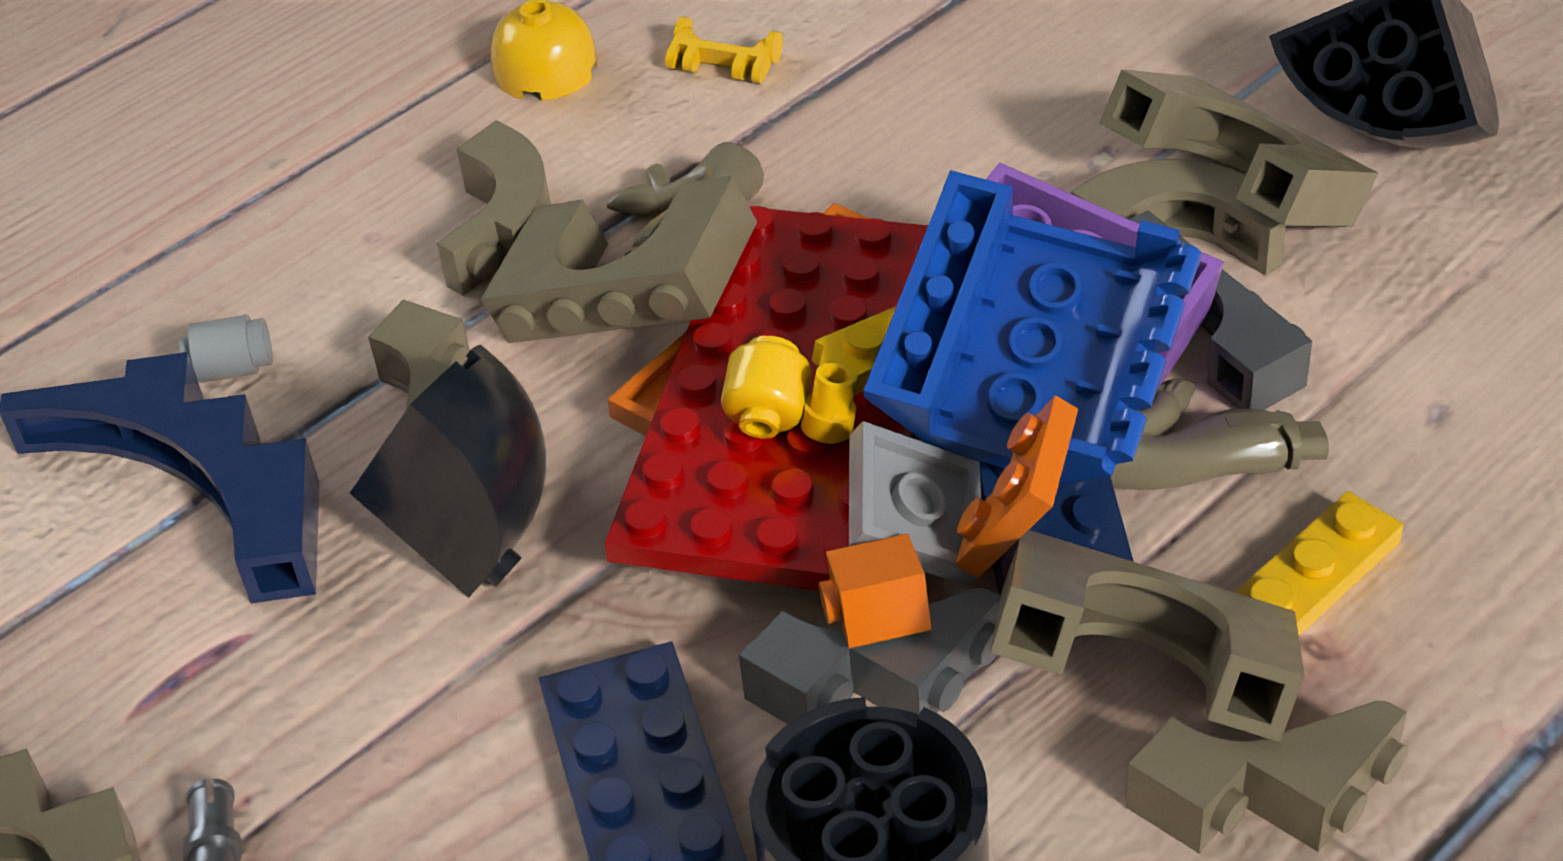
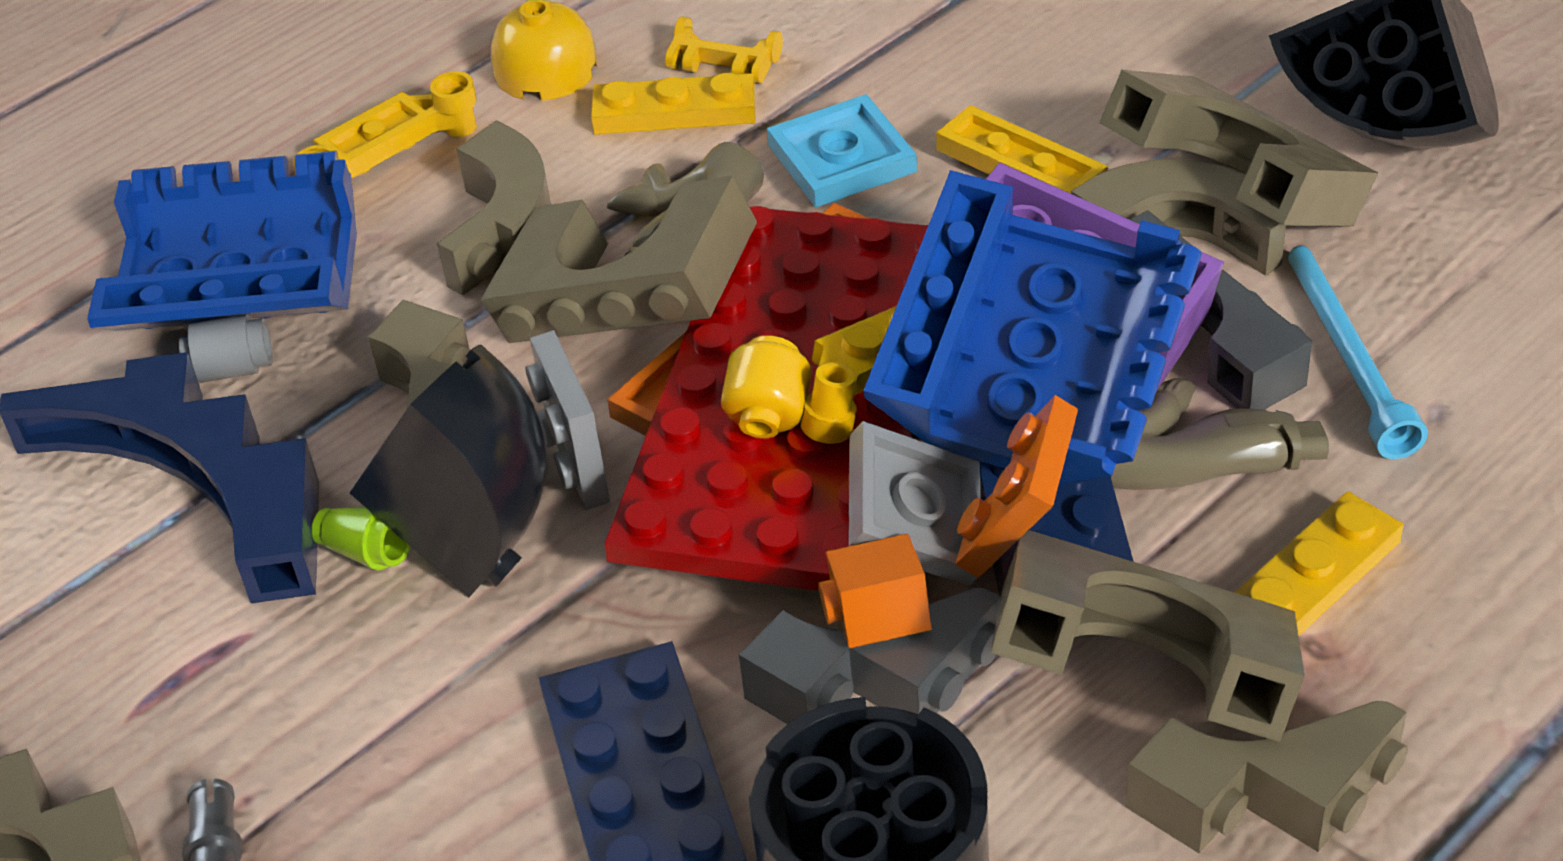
(231, 245): none -> blue slope
(359, 537): none -> lime cone
(402, 123): none -> yellow plate
(567, 420): none -> light grey plate
(673, 103): none -> yellow plate
(841, 150): none -> medium azure plate
(986, 140): none -> yellow plate
(1393, 424): none -> medium azure piece

